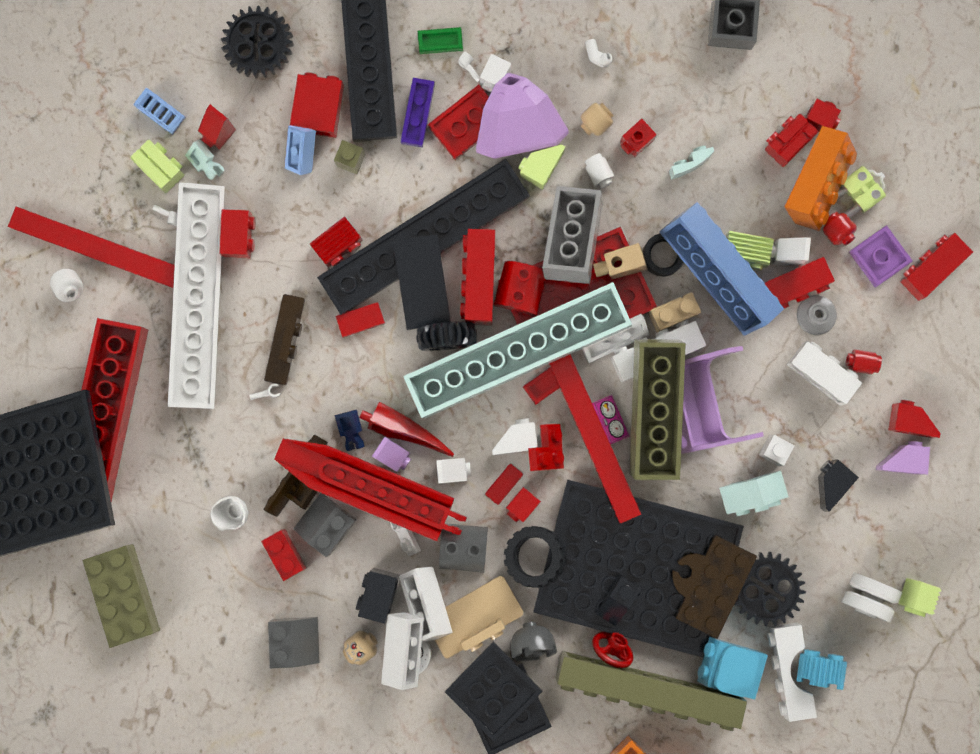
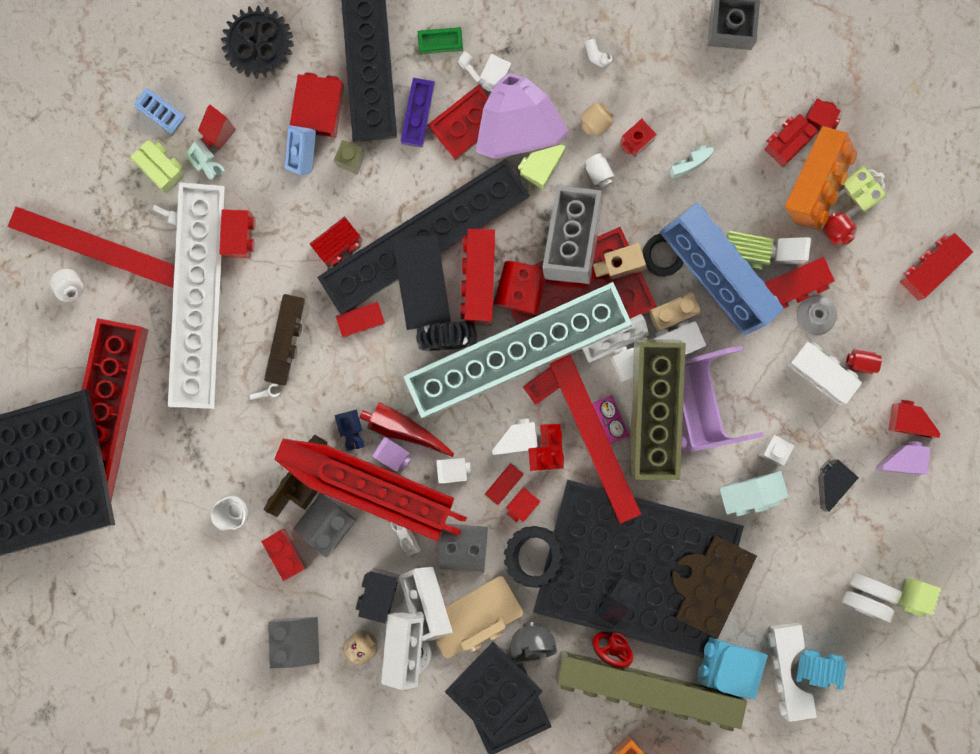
(121, 595): olive brick -> none
(778, 571): black gear -> none
(880, 256): medium lavender tile -> none

